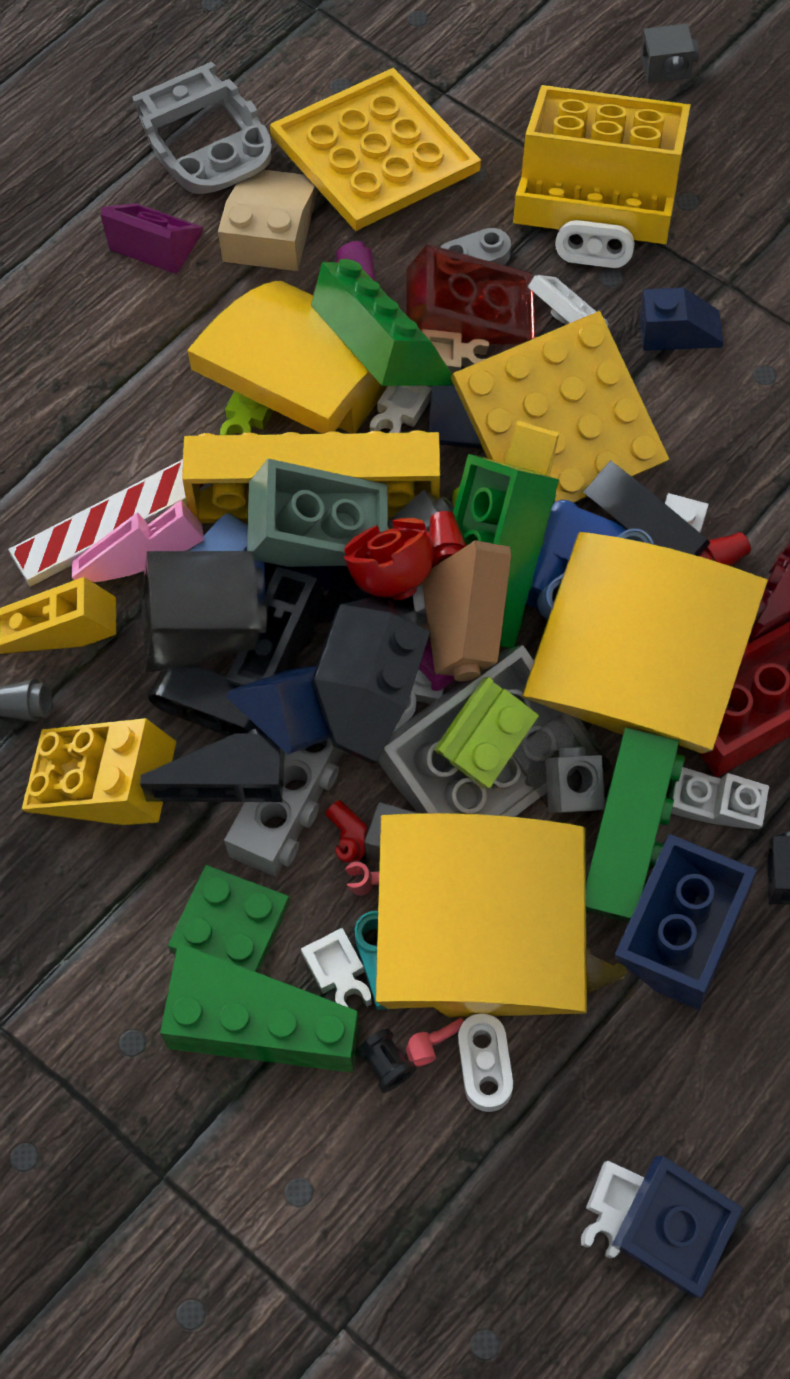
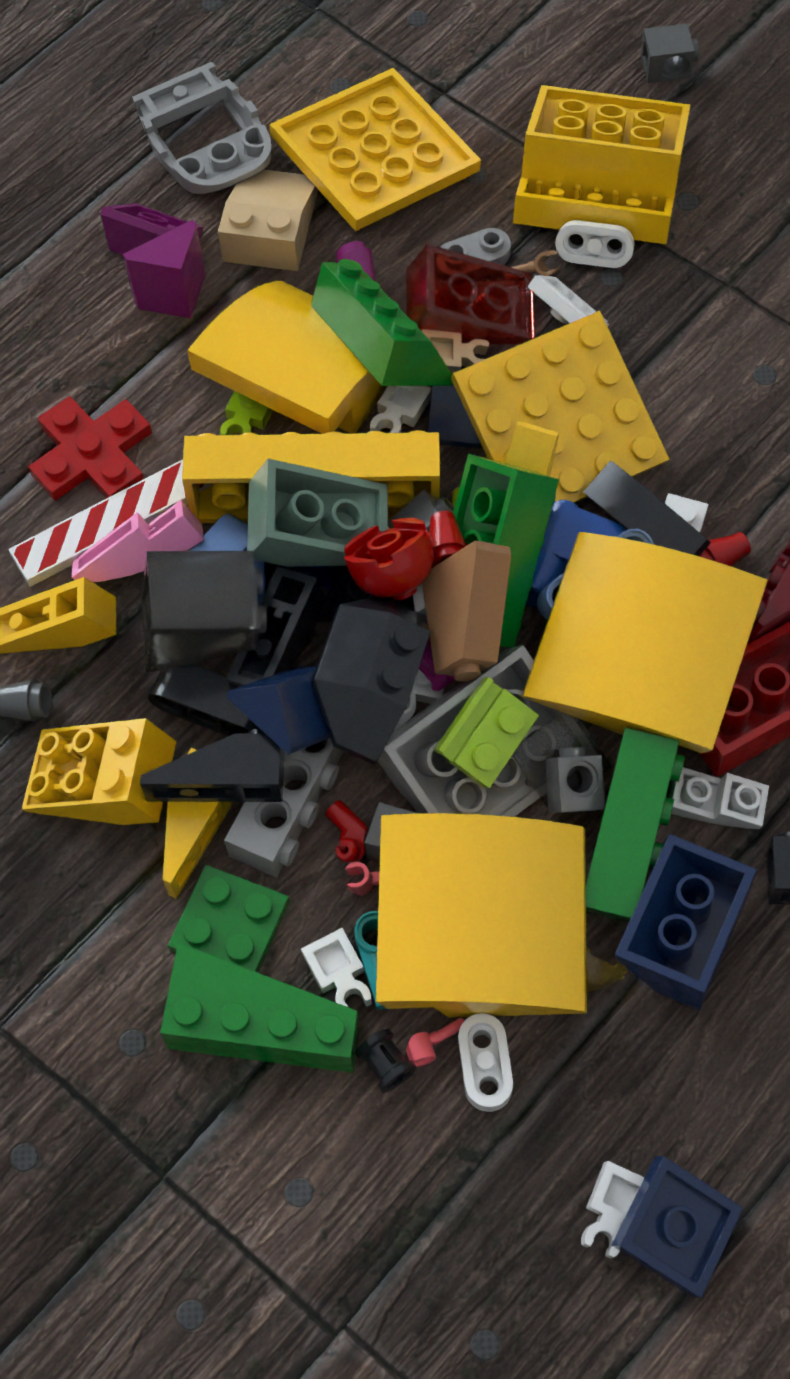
(89, 448): none -> red plate
(167, 272): none -> magenta slope
(187, 836): none -> yellow slope
(539, 264): none -> medium nougat hand
(678, 321): dark blue slope -> none

